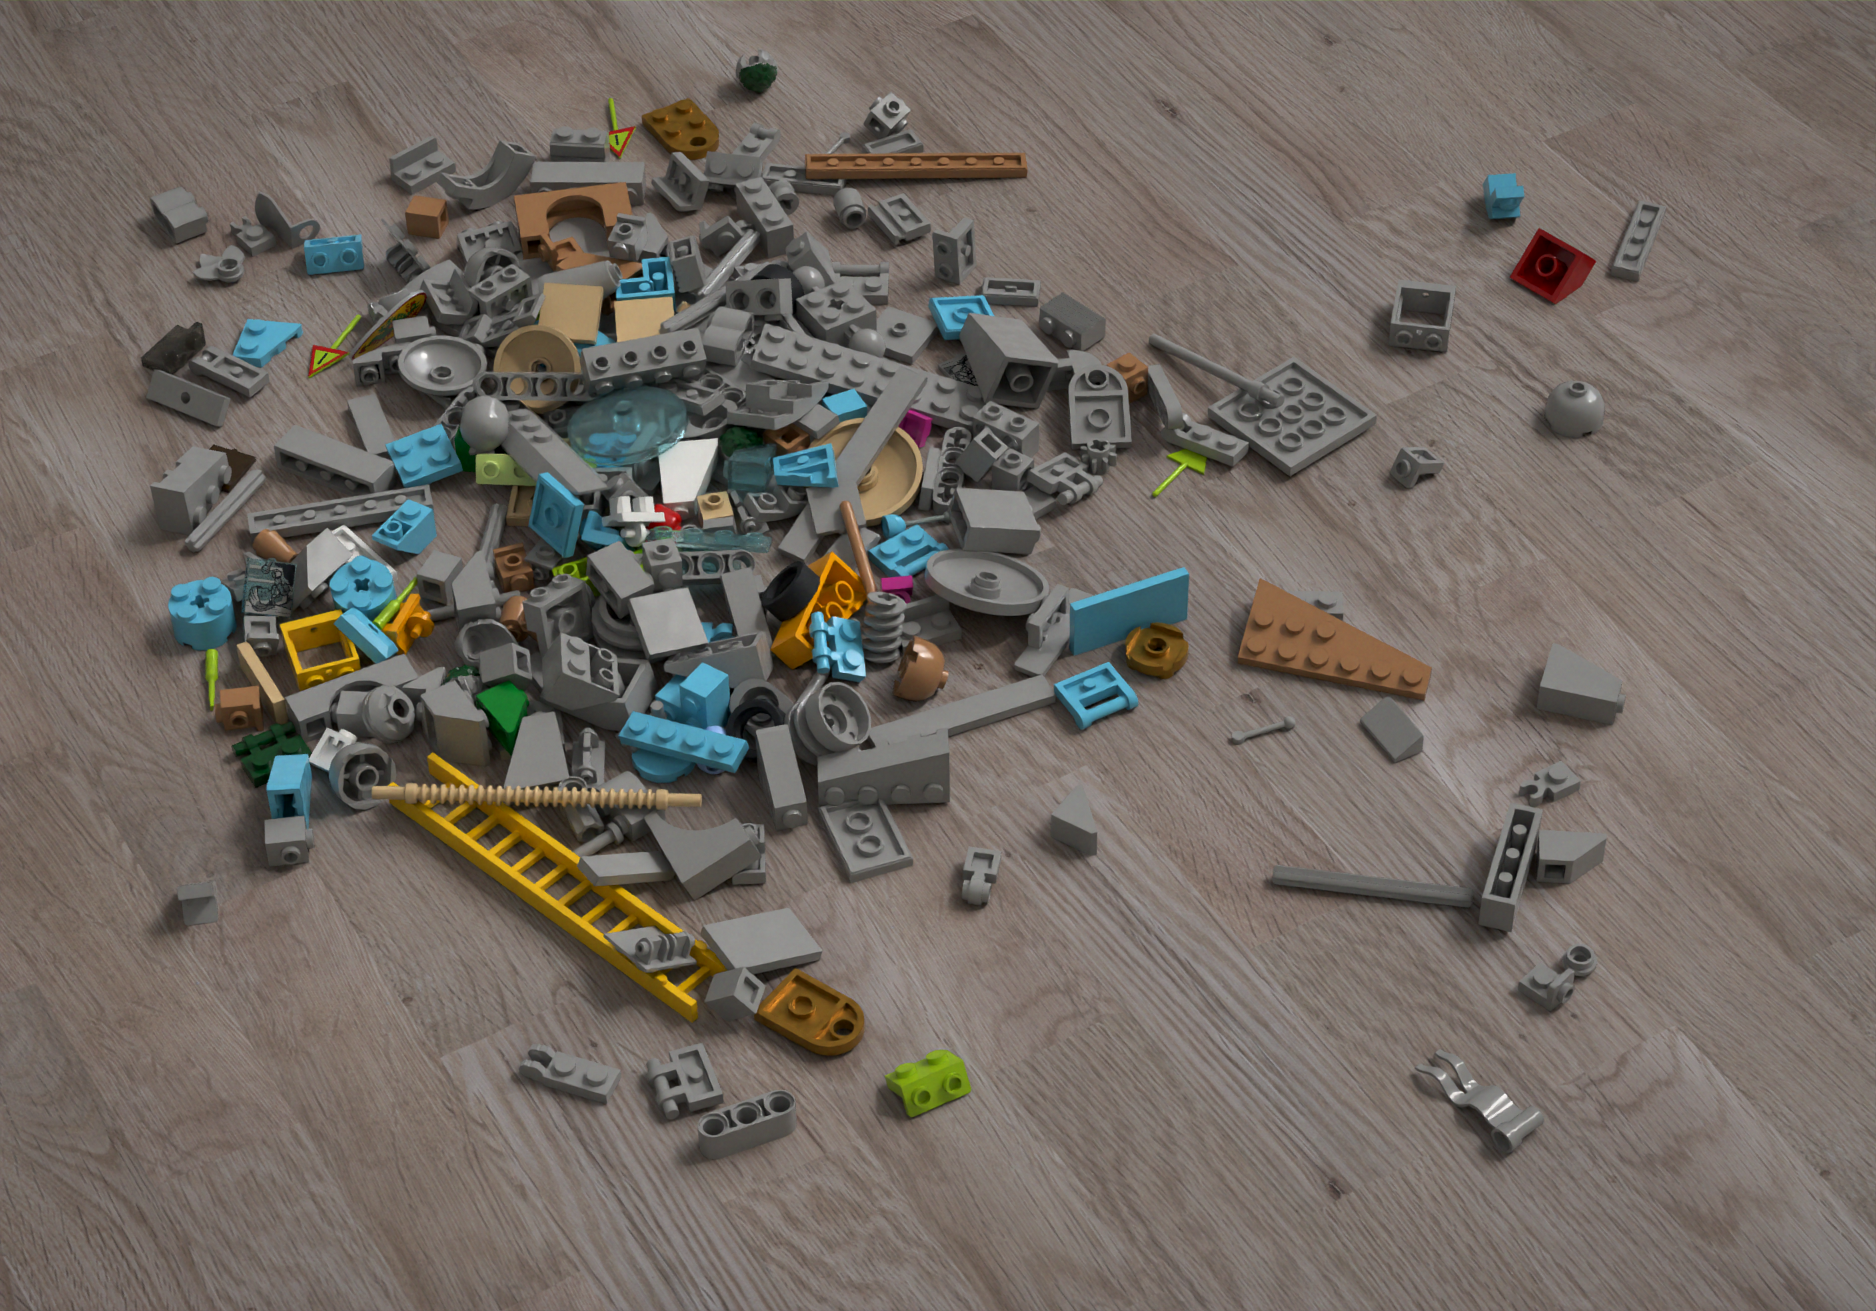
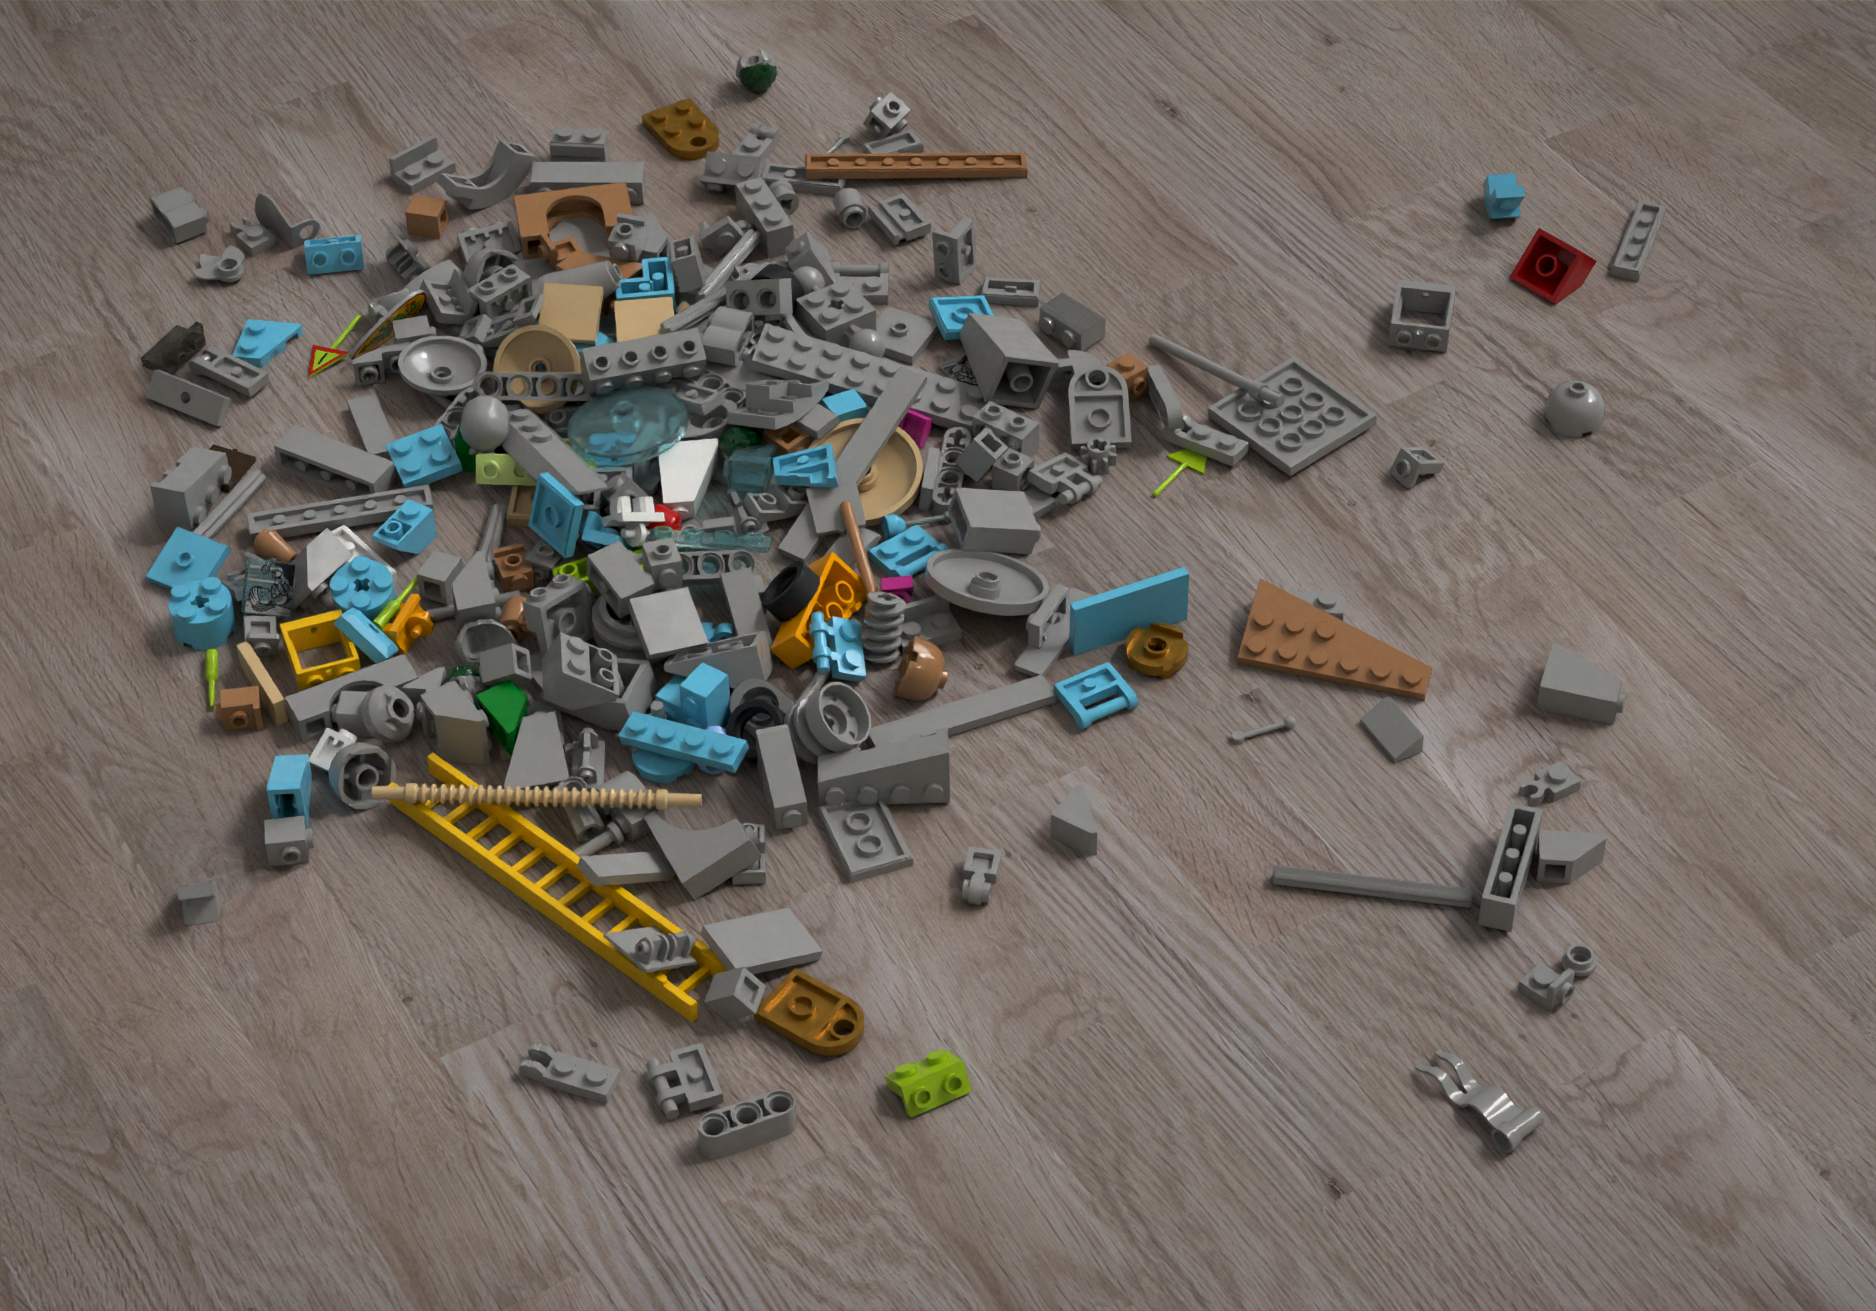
(187, 559): none -> medium azure plate
(260, 762): dark green plate -> none
(618, 138): lime piece -> none
(683, 184): light grey bracket -> none
(713, 506): tan brick -> none

